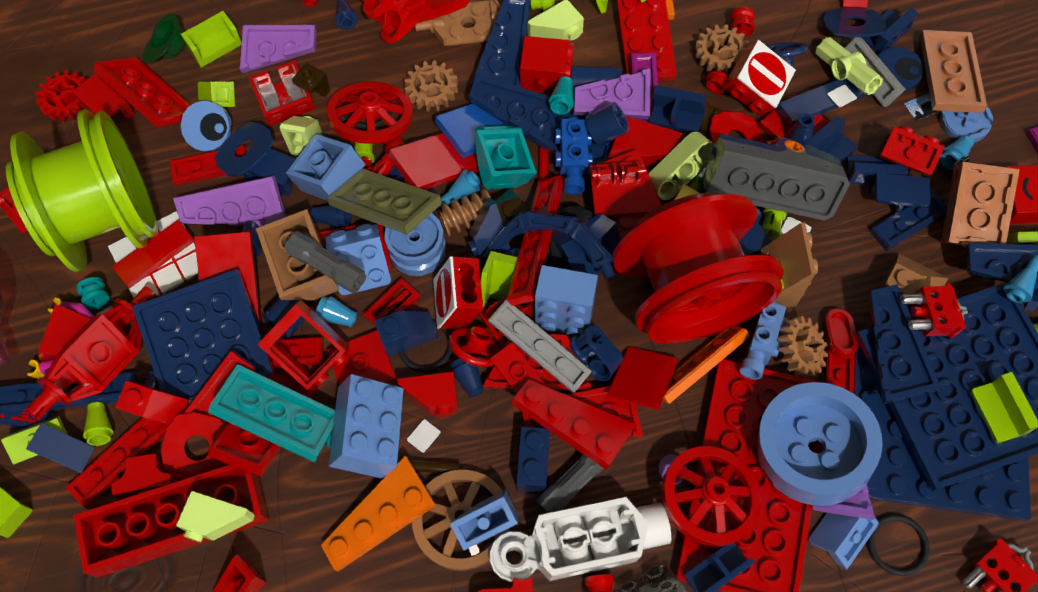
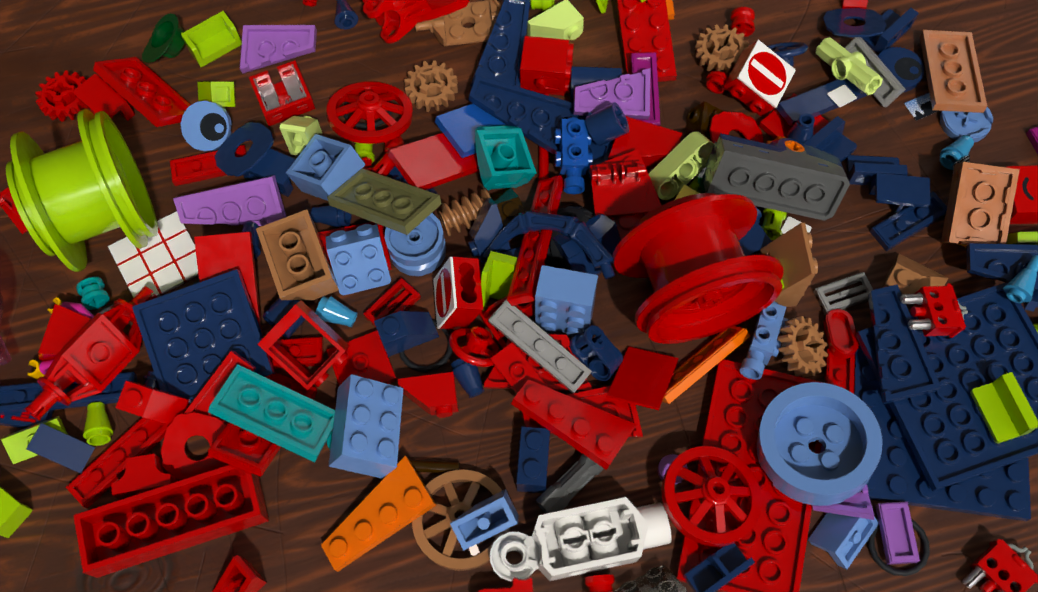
(155, 254): red tile -> none
(211, 517): yellowish green slope -> none
(308, 252): dark grey axle -> none
(312, 80): dark brown bracket -> none
(423, 436): white sticker -> none
(464, 185): dark azure cone -> none
(562, 97): teal cone -> none
(678, 109): dark blue panel -> none
(824, 301): none -> light grey tile
(897, 533): none -> medium lavender tile
(911, 150): red bracket -> none

